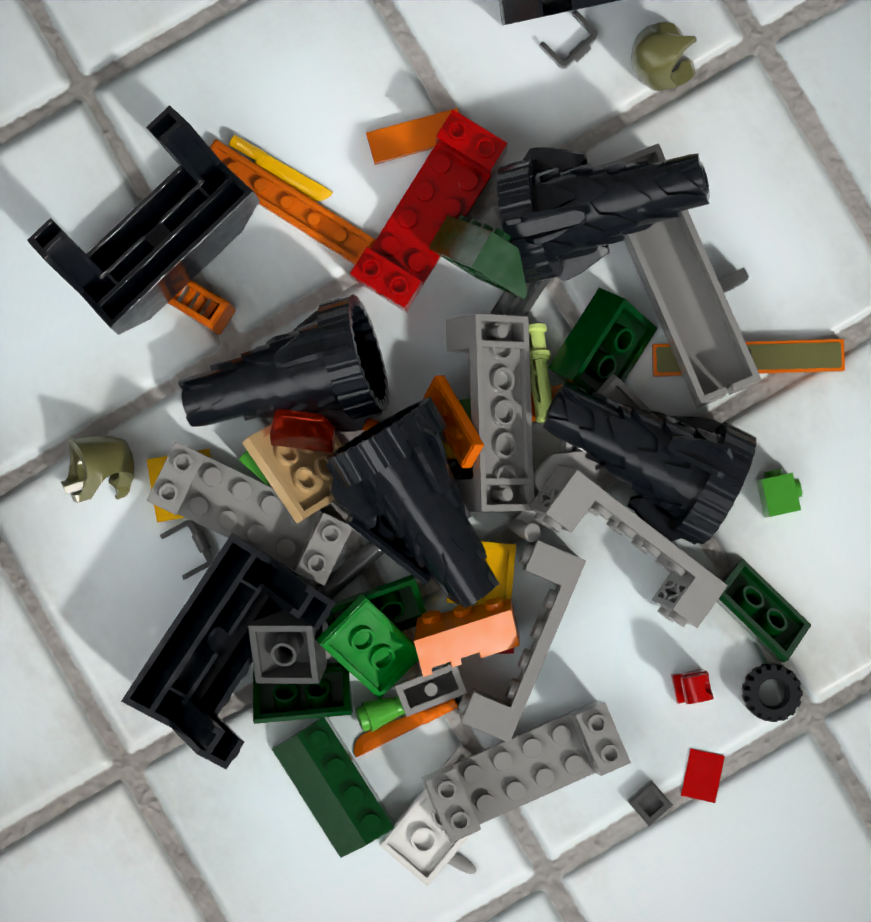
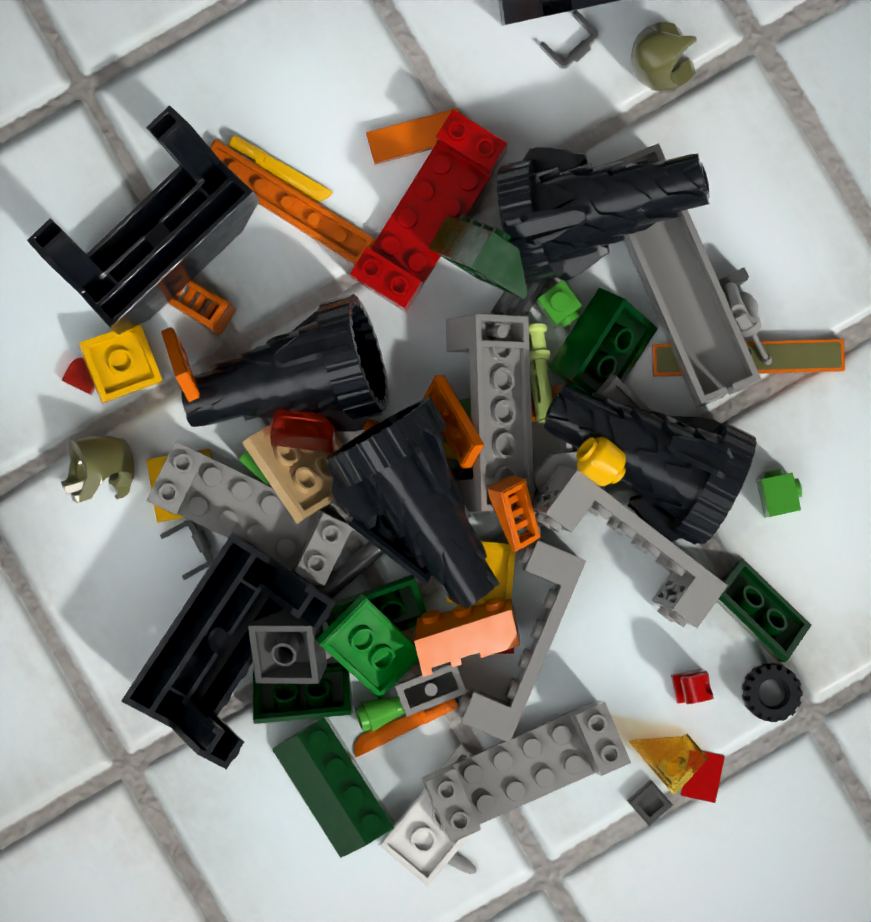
(79, 376): none -> clear red tile
(120, 363): none -> yellow plate
(180, 364): none -> orange tile
(502, 496): none -> orange slope
(559, 305): none -> bright green brick
(601, 461): none -> yellow head
(671, 759): none -> clear yellow slope
(746, 314): none -> light grey piece

